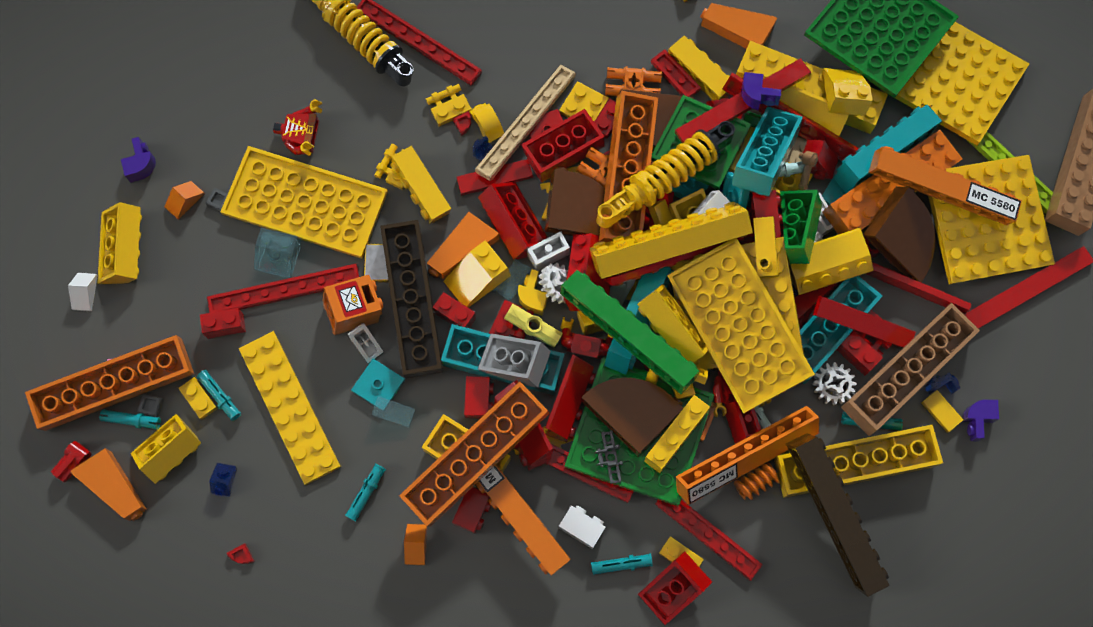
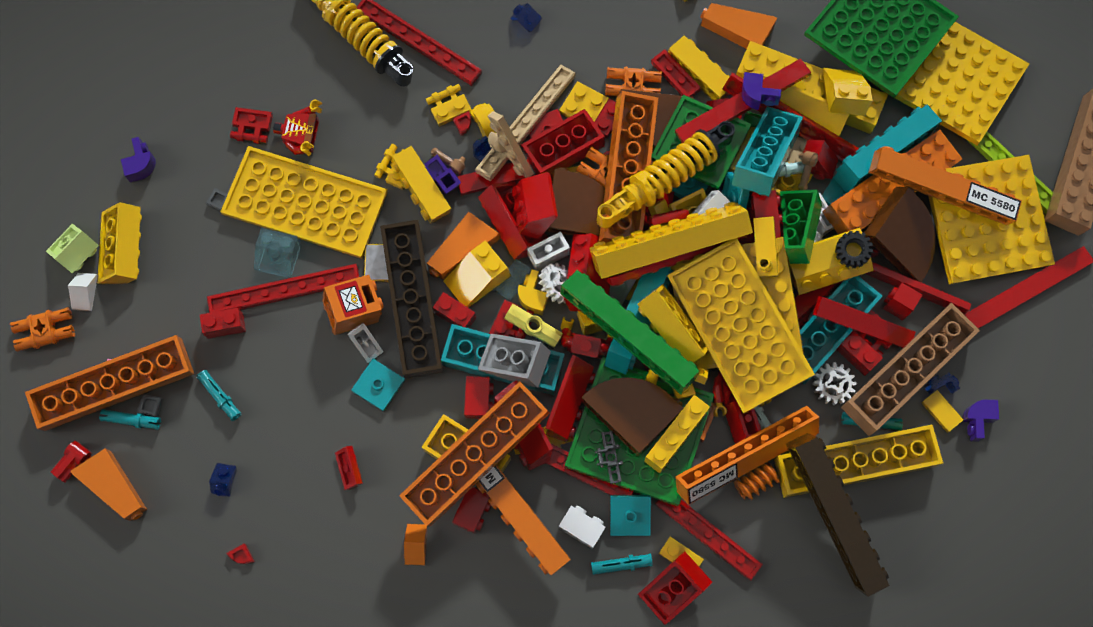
(49, 334): none -> orange pin
(72, 248): none -> yellowish green slope
(165, 449): yellow slope -> none
(183, 198): orange slope -> none
(198, 398): yellow plate -> none
(254, 120): none -> red plate
(289, 408): yellow plate -> none
(348, 467): none -> red plate
(365, 492): teal pin -> none
(393, 411): clear light blue tile -> none
(442, 176): none -> dark purple brick
(456, 165): none -> medium nougat piece
(505, 141): none -> tan plate
(526, 16): none -> clear blue bracket
(534, 205): none -> red slope
(630, 515): none -> teal plate
(667, 216): none -> red tile
(854, 237): none -> black tyre
(901, 301): none -> red brick

